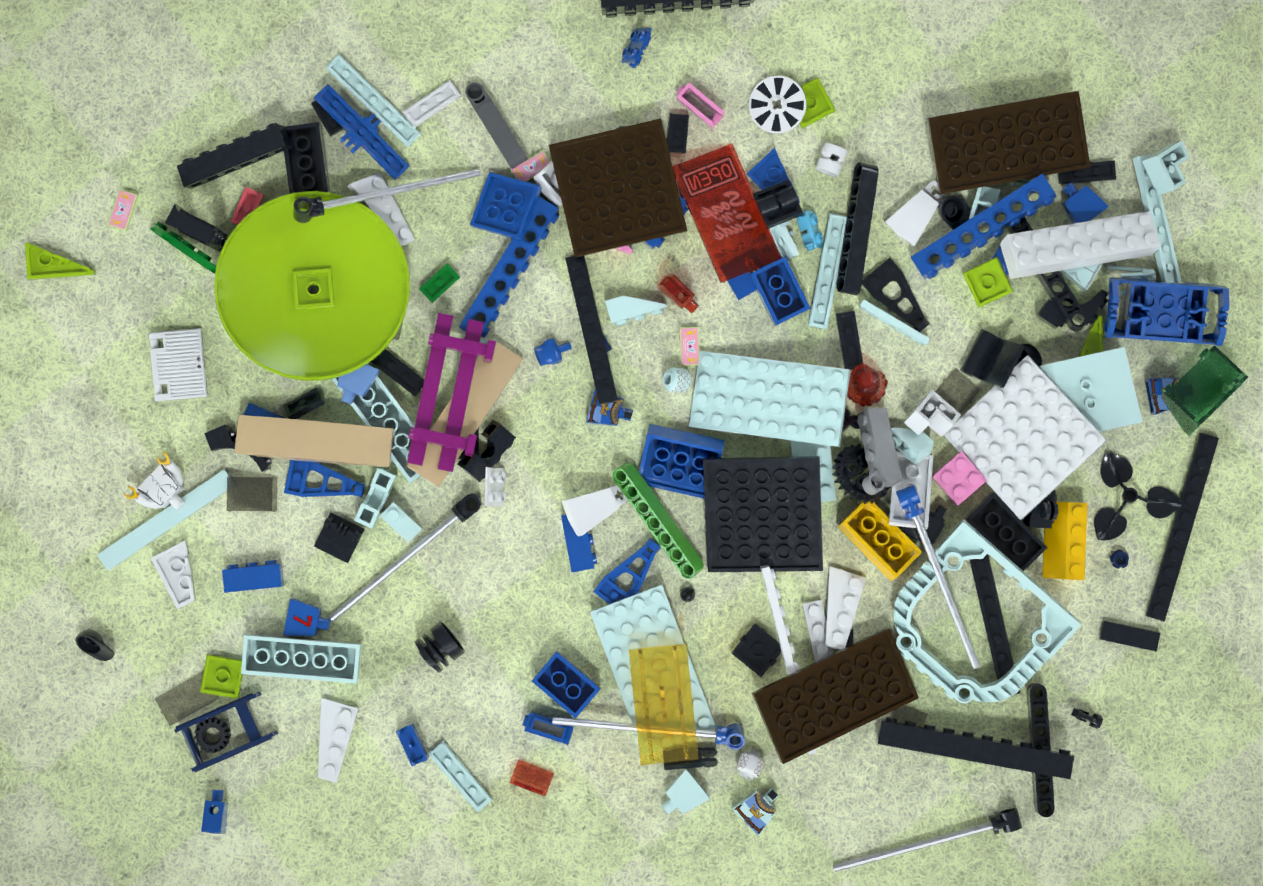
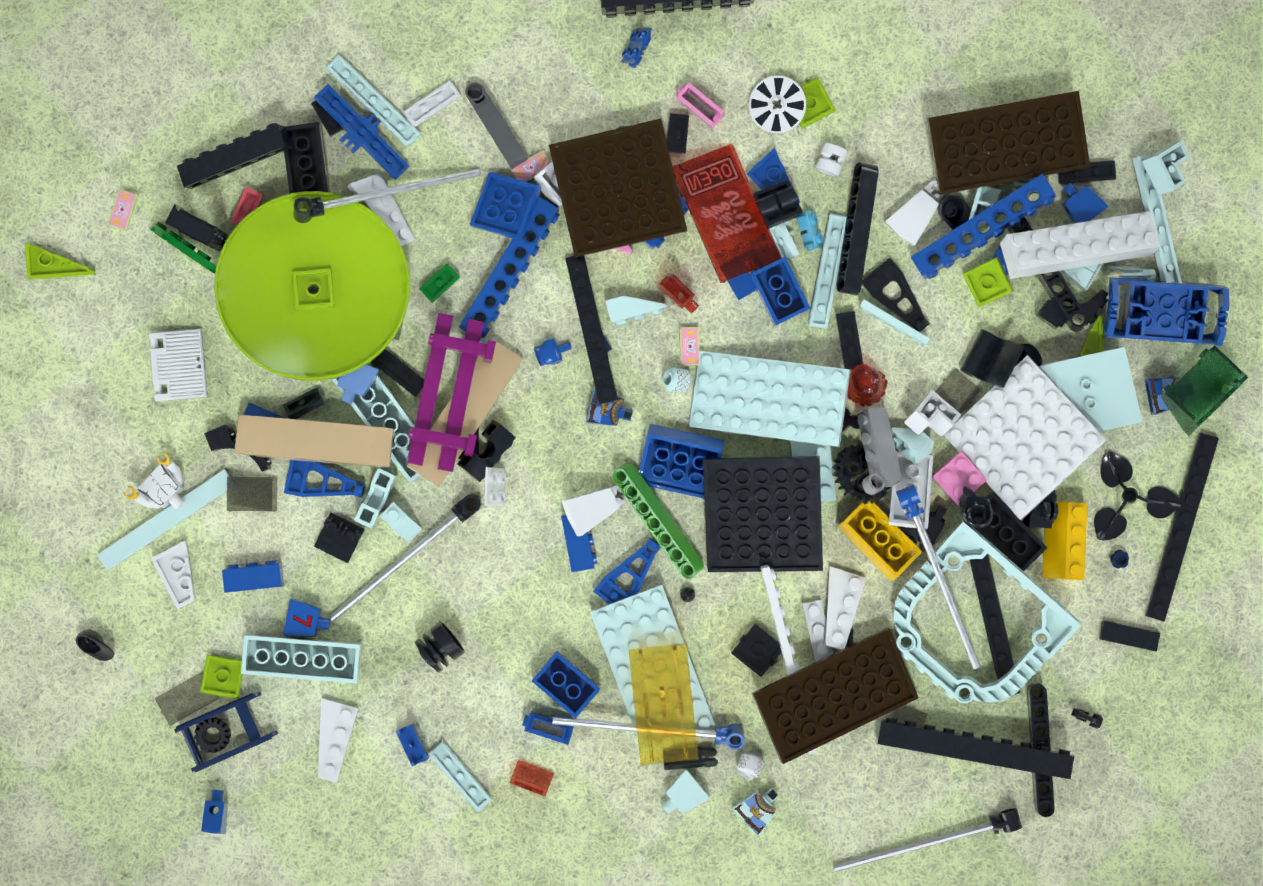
(975, 509): none -> black hair

